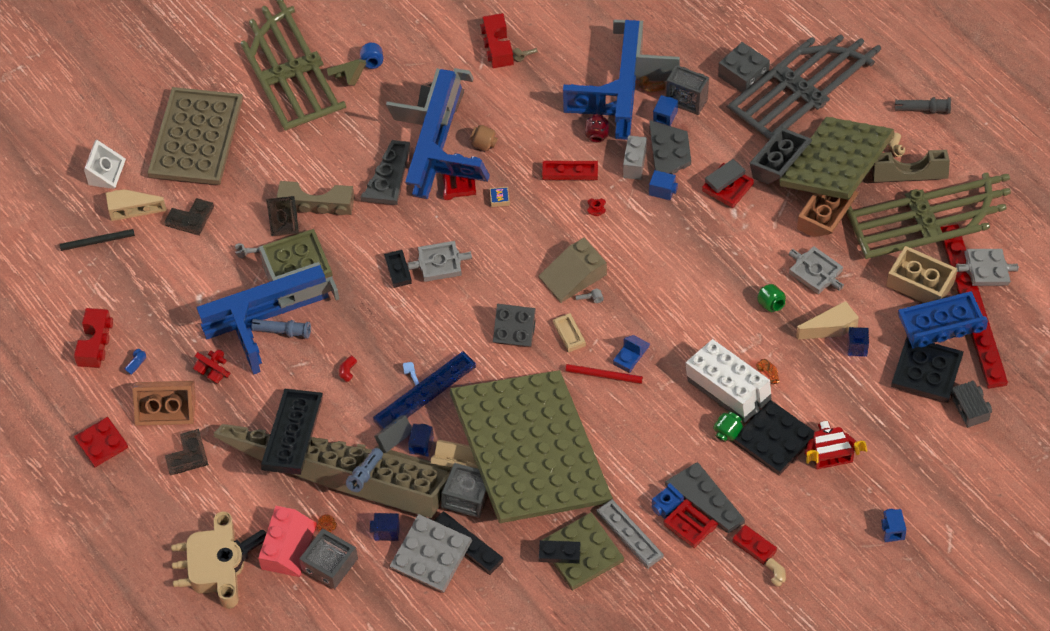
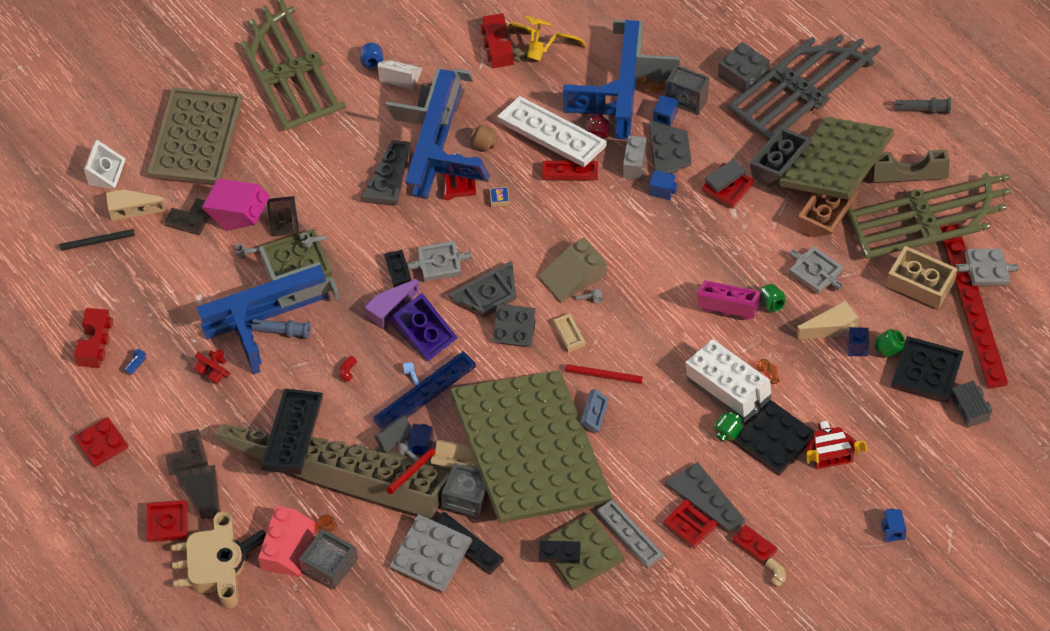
(164, 402): nougat slope -> none
(167, 521): none -> red plate
(201, 489): none -> clear smoke slope
(235, 203): none -> dark pink slope
(307, 240): none -> light grey hand
(336, 201): dark tan arch -> none
(350, 70): olive slope -> none
(362, 473): sand blue pin -> none
(385, 526): clear blue brick -> none
(388, 303): none -> medium lavender slope
(398, 74): none -> white slope
(403, 448): none -> light grey hand
(410, 471): none -> red bar
(423, 327): none -> dark purple slope
(487, 291): none -> dark grey wing
(536, 48): none -> yellow plant
(551, 131): none -> white plate
(594, 410): none -> sand blue plate
(596, 211): red plate -> none
(631, 353): blue slope -> none
(663, 507): blue brick -> none
(728, 299): none -> dark pink slope
(890, 342): none -> green head
(894, 146): tan arm -> none
(942, 319): blue bracket -> none

